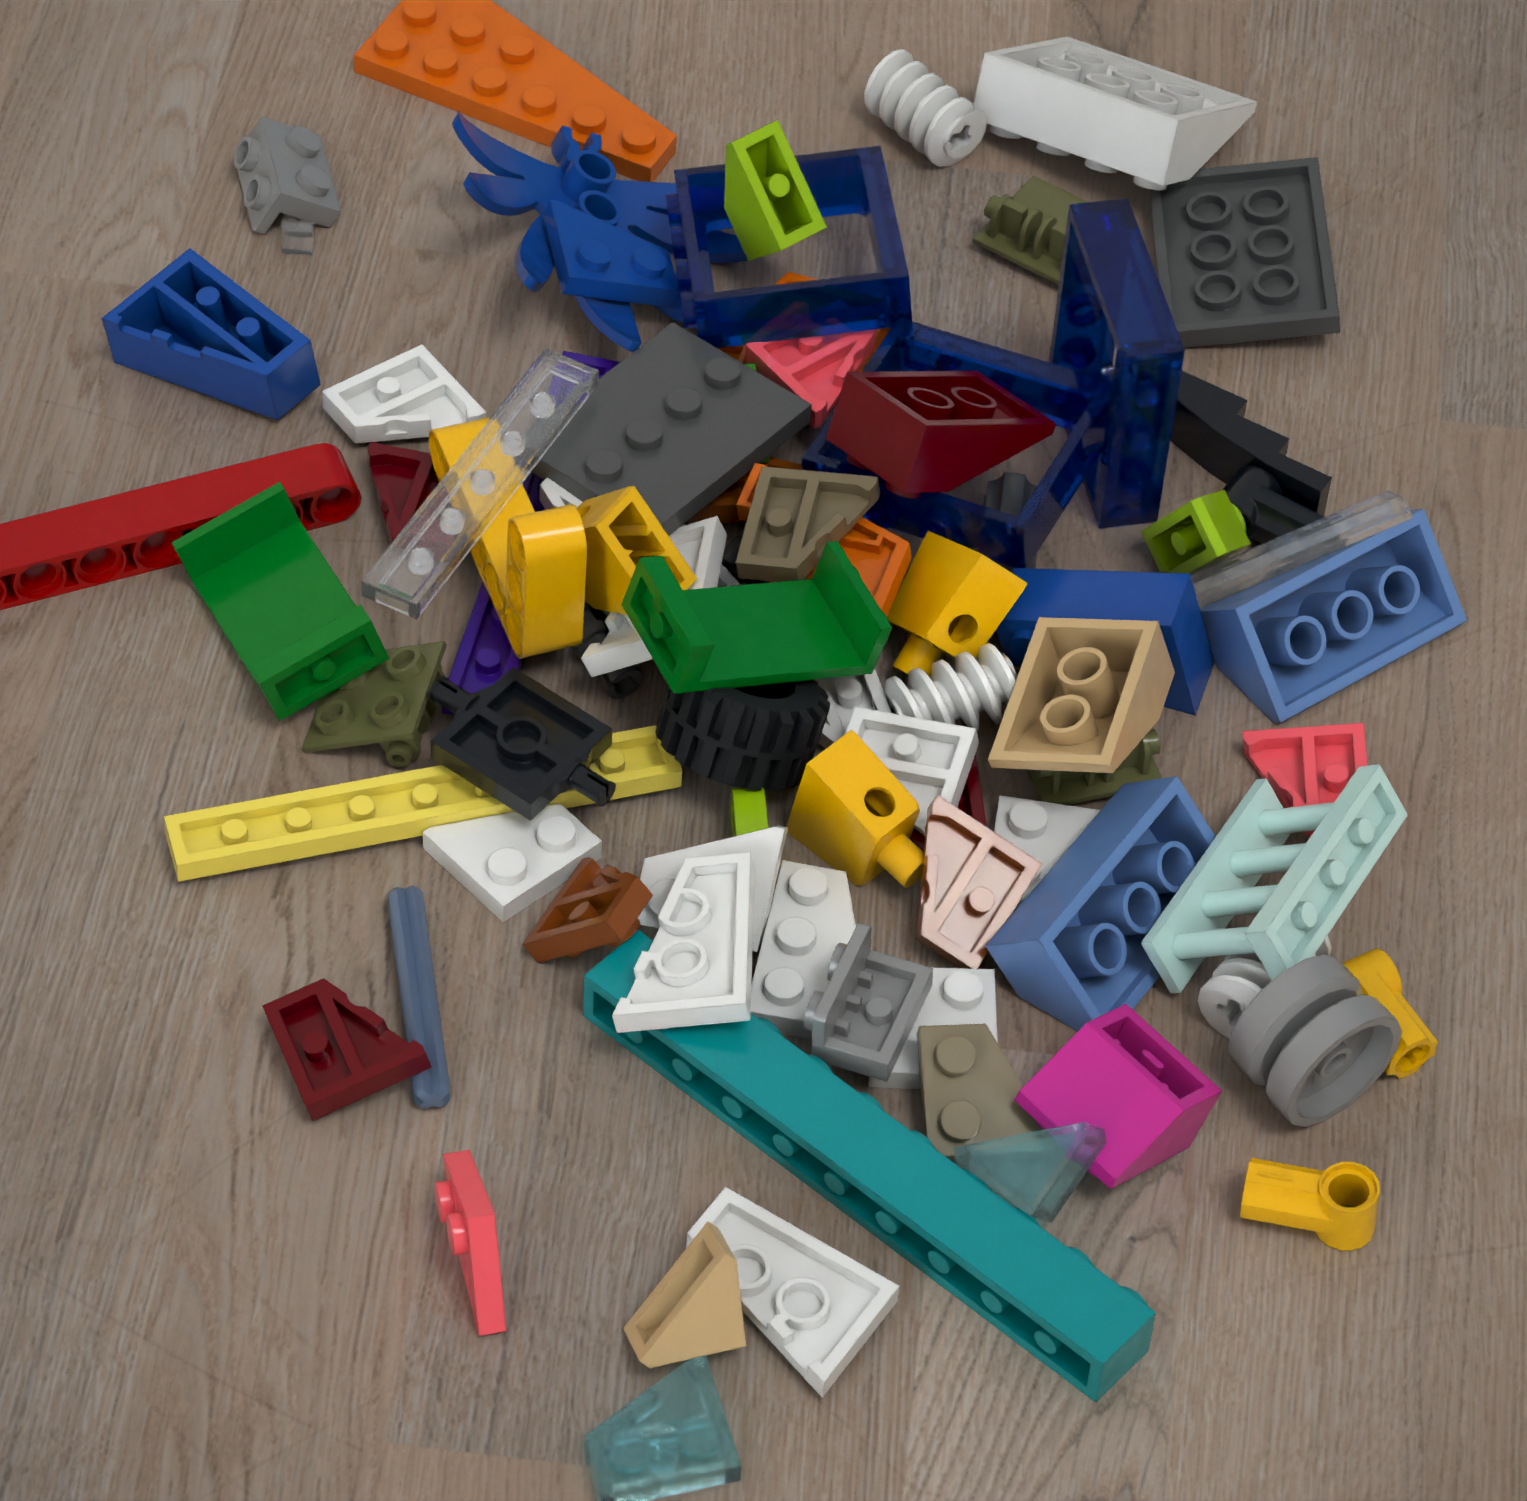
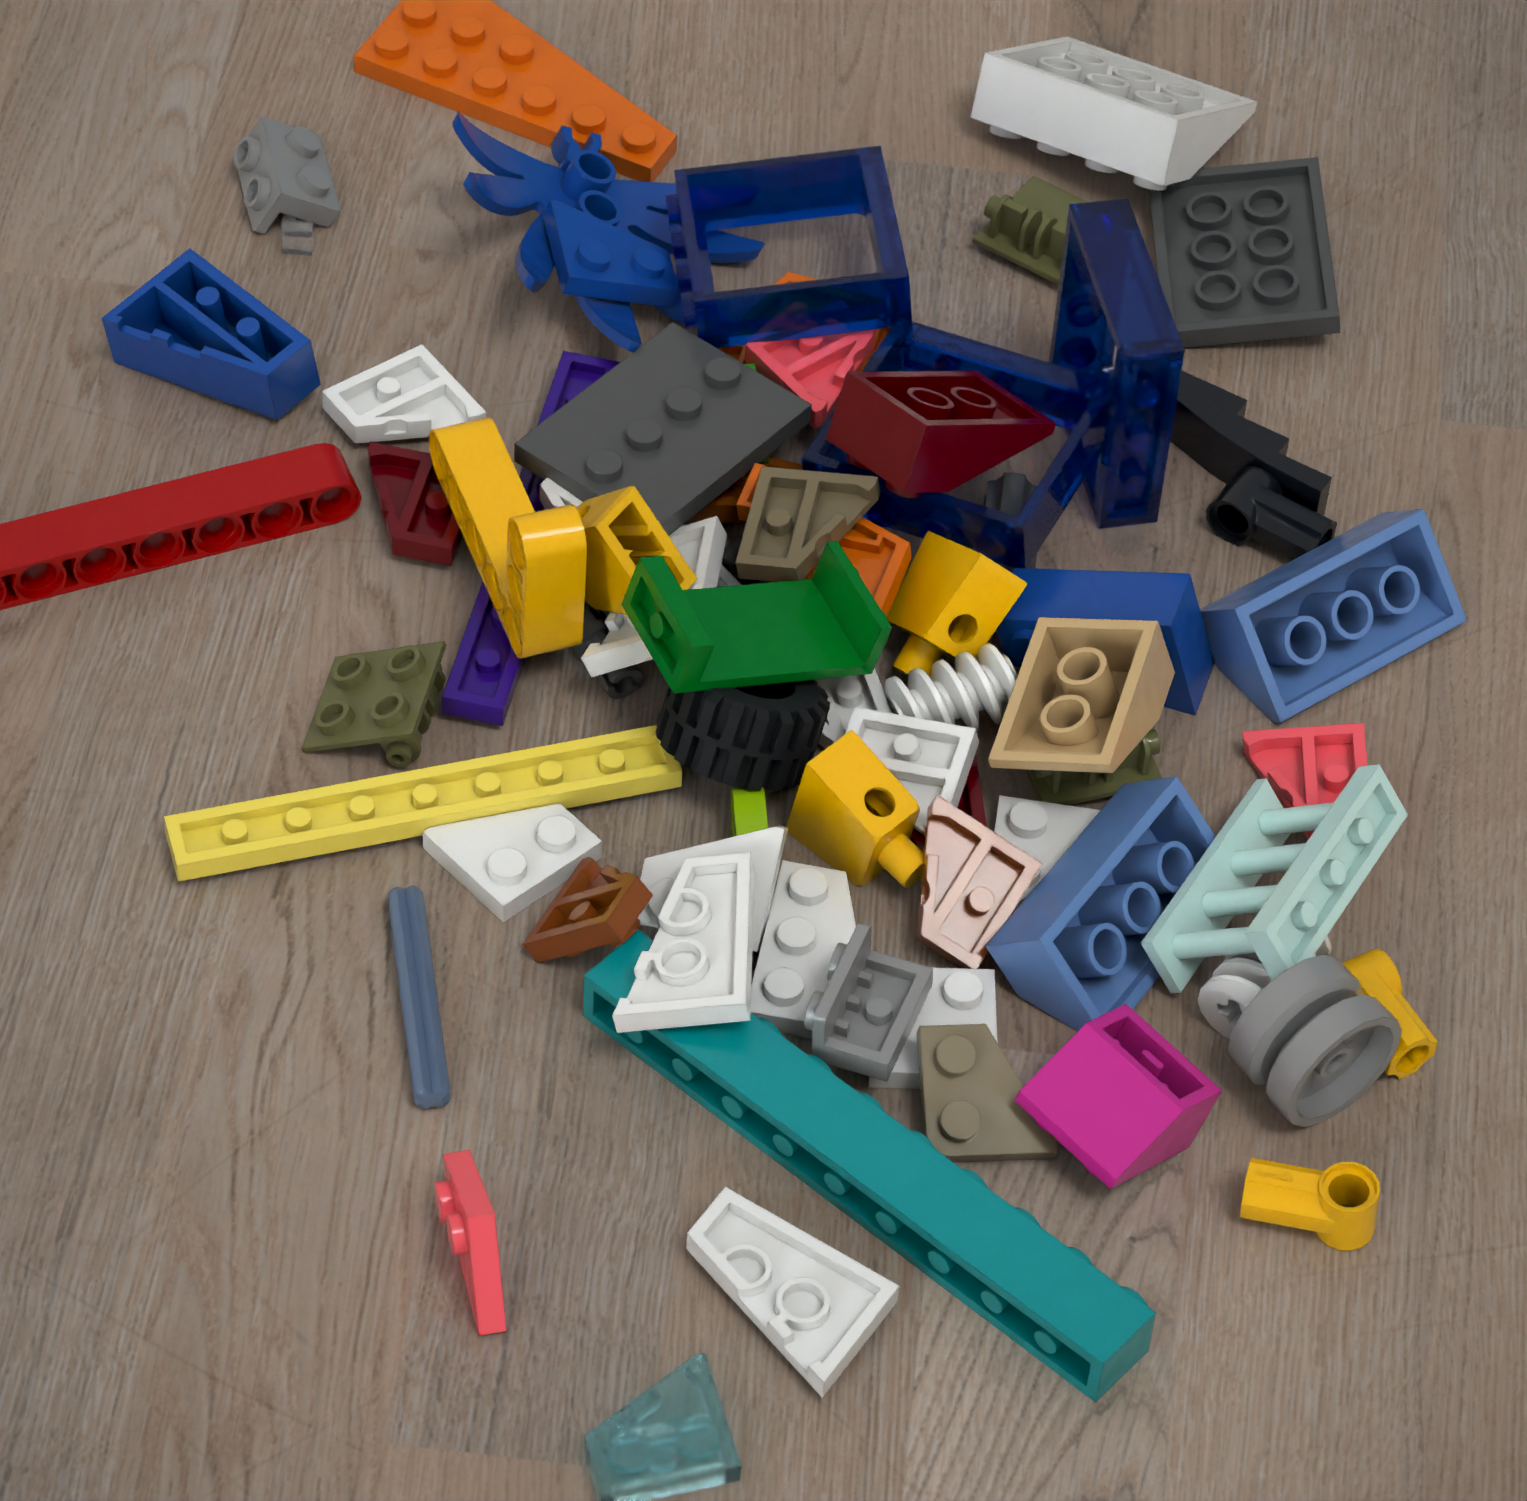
(279, 602): green panel -> none
(338, 1048): dark red wing -> none
(479, 484): clear tile -> none
(521, 742): black plate -> none
(692, 1307): tan slope -> none
(767, 193): lime slope -> none
(924, 109): white piece -> none
(1036, 1167): clear light blue slope -> none
(1197, 534): lime slope -> none
(1299, 547): clear tile -> none

